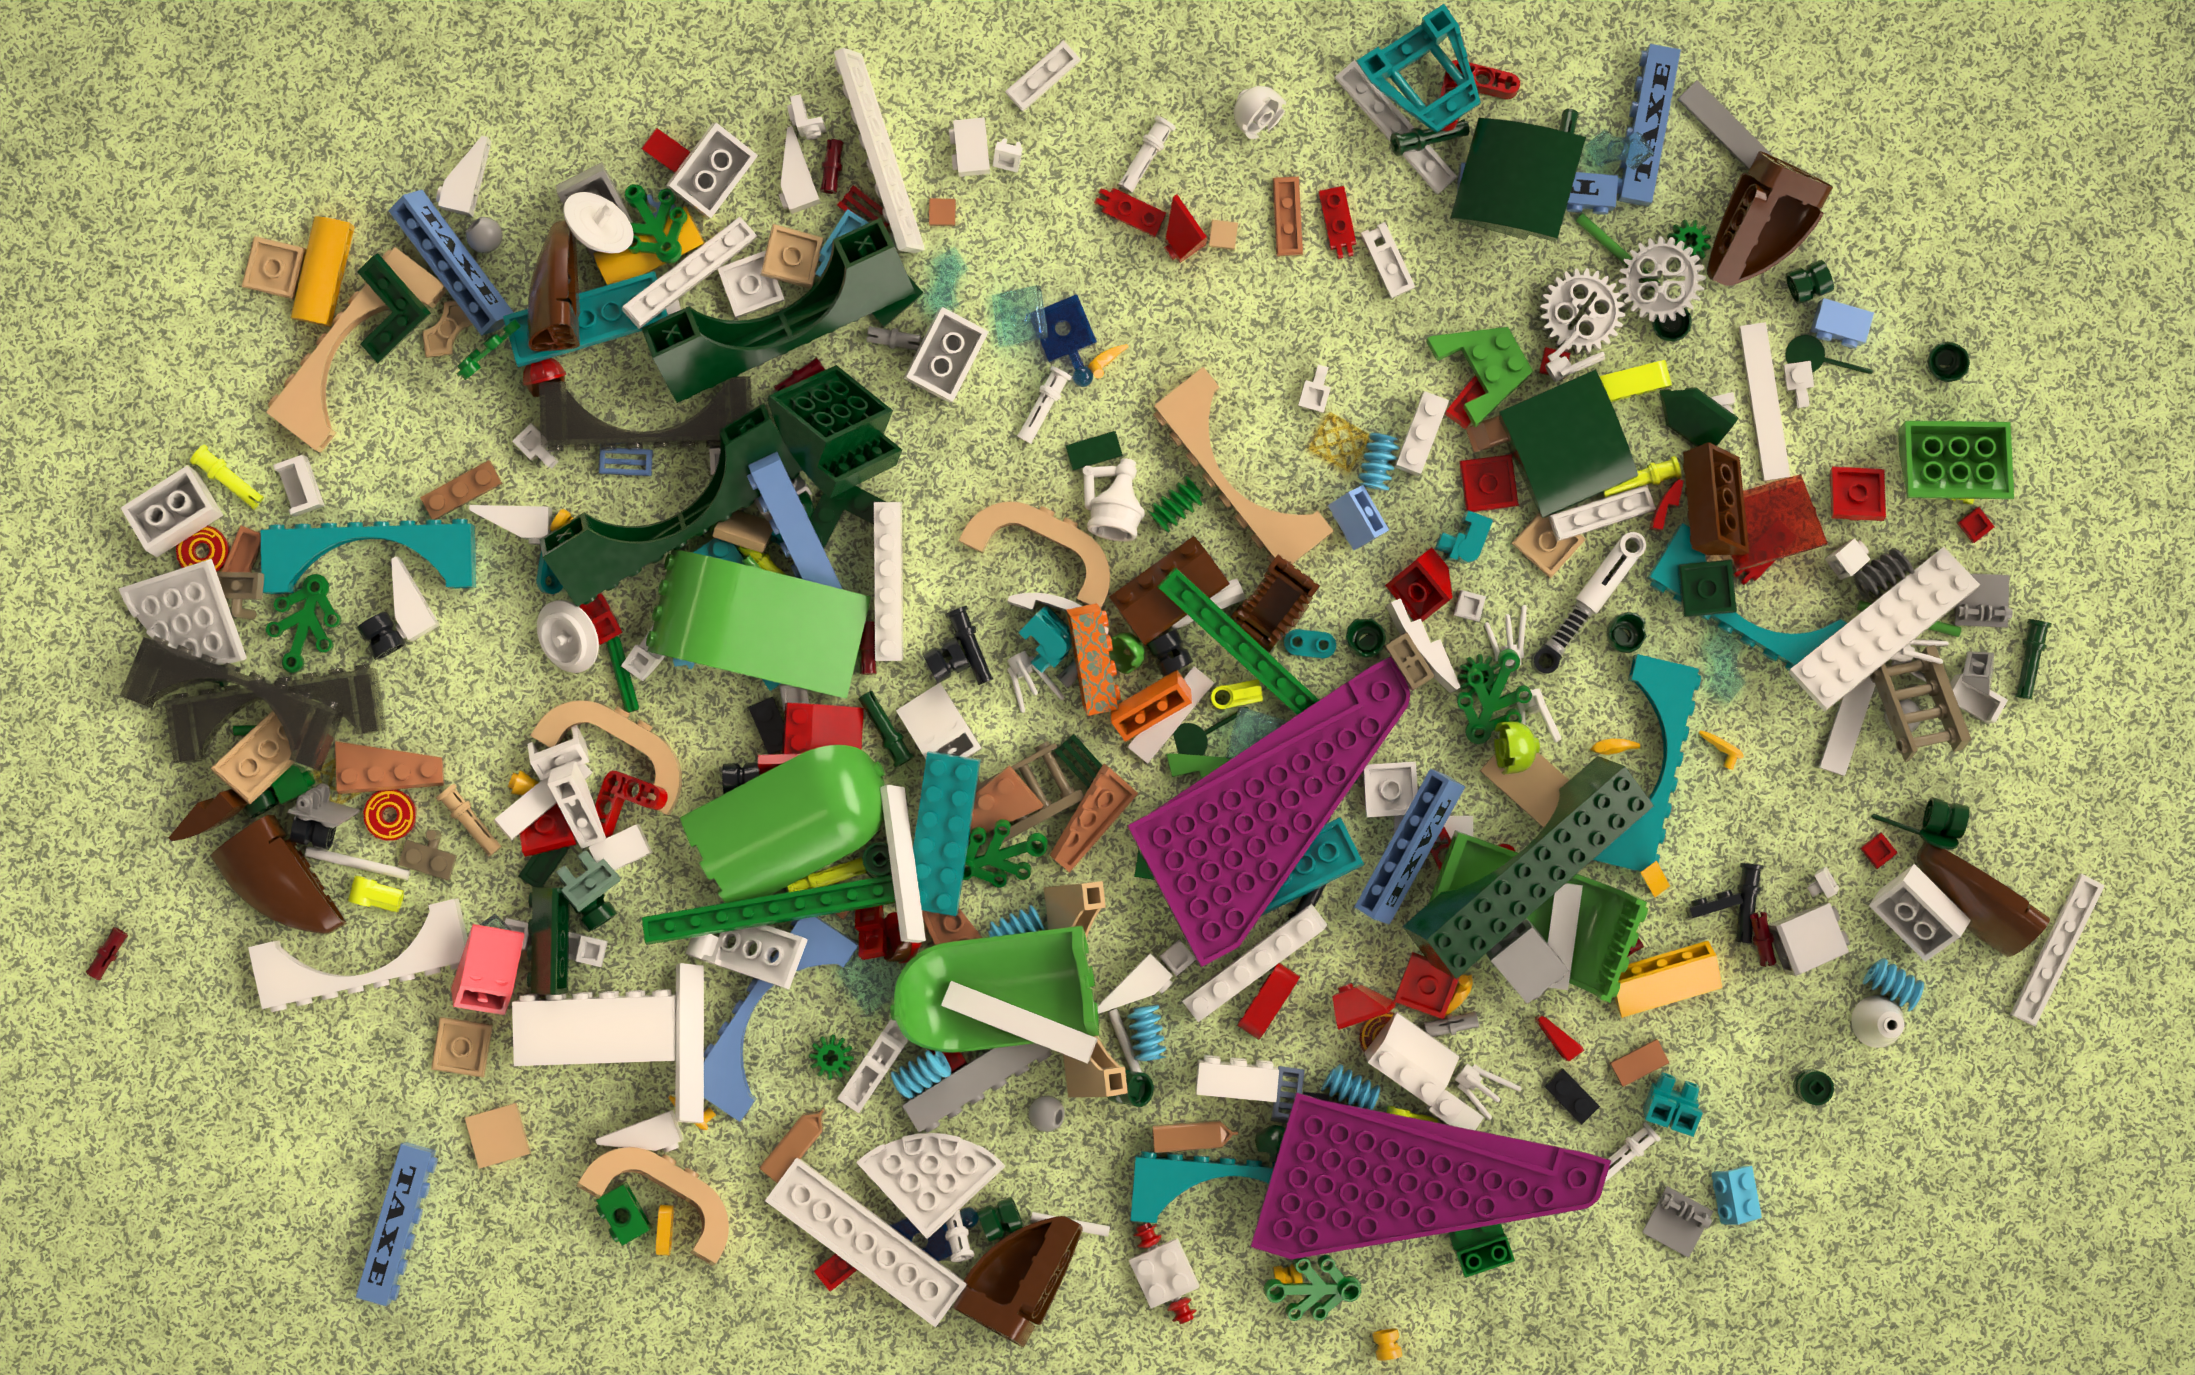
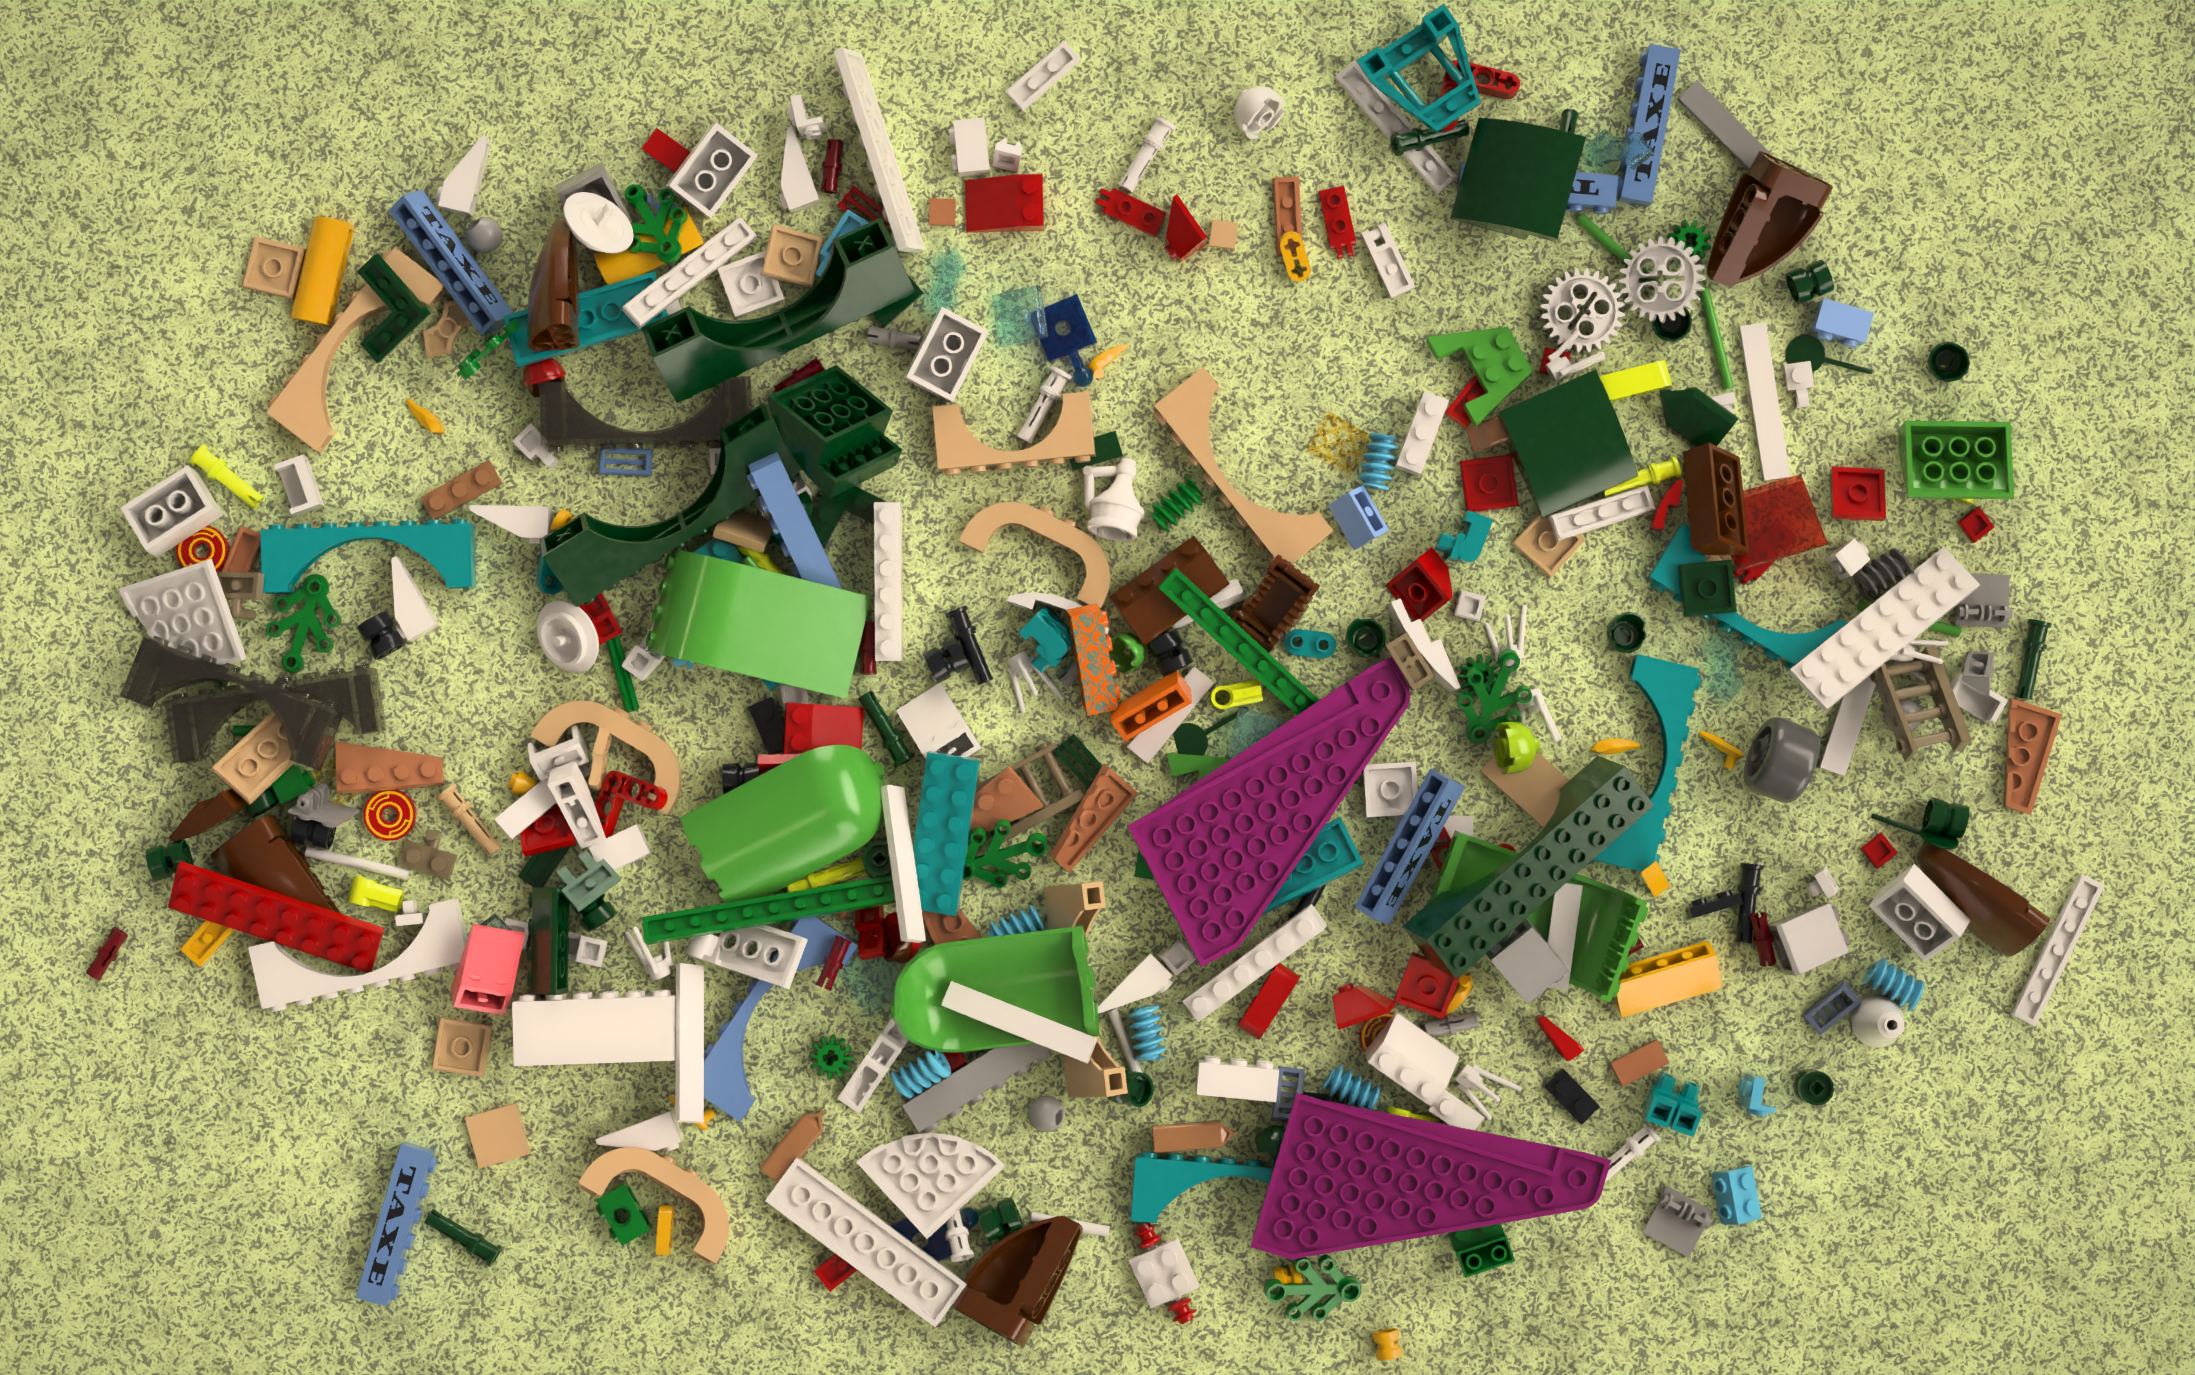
(164, 861): none -> dark green wheel
(206, 942): none -> yellow plate
(275, 917): none -> red plate
(410, 914): none -> white tile
(425, 417): none -> yellow bar
(473, 1243): none -> dark green pin
(600, 757): none -> tan tile
(655, 966): none -> white plant
(833, 962): none -> dark red pin
(1005, 203): none -> red slope
(1068, 440): none -> tan arch
(1288, 257): none -> yellow beam
(1315, 393): white plate -> none
(1590, 600): piece -> none
(1716, 338): none -> bright green bar
(1751, 1093): none -> medium azure bracket
(1781, 760): none -> dark grey wheel
(1826, 1000): none -> sand blue slope
(2027, 752): none -> nougat wing

